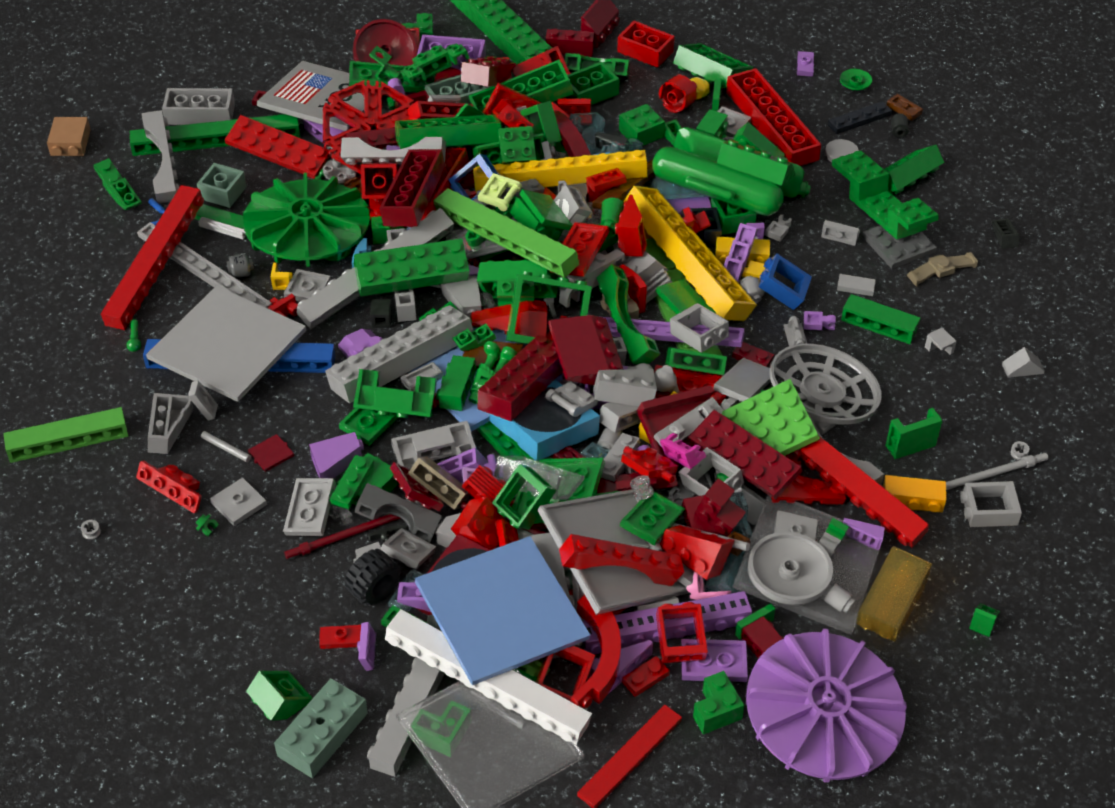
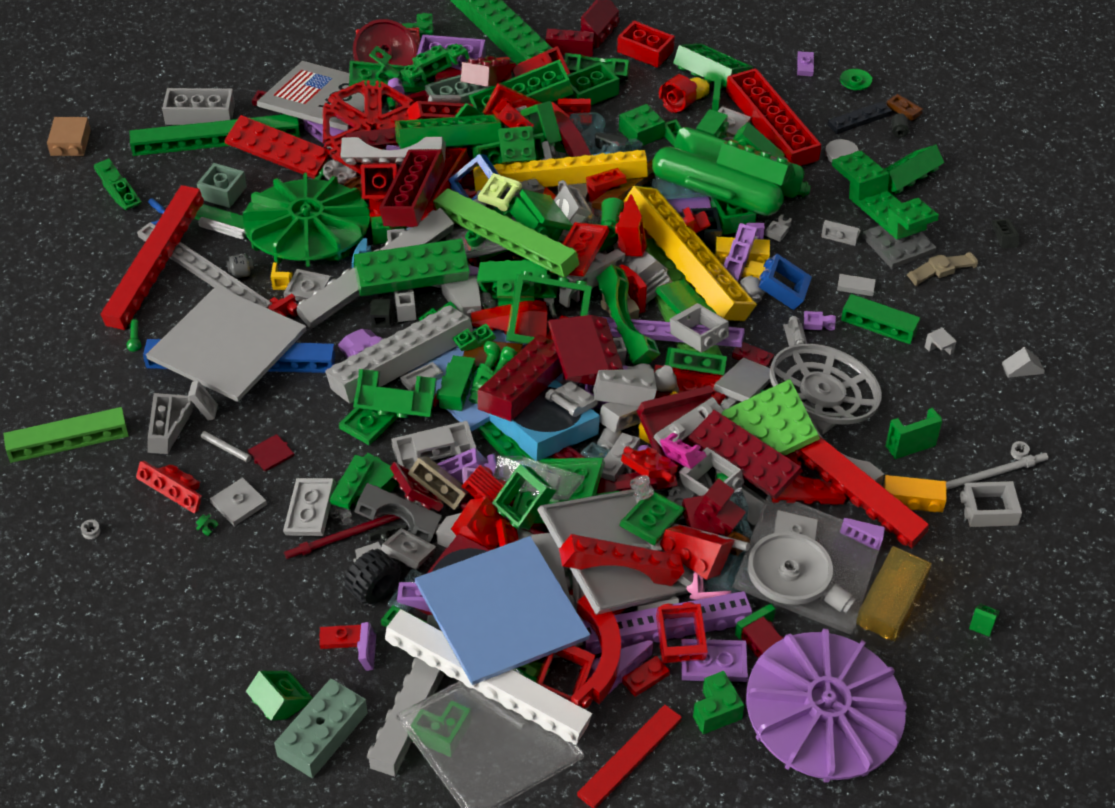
(164, 181): light grey arch -> none
(335, 454): medium lavender slope -> none
(833, 536): leg -> none

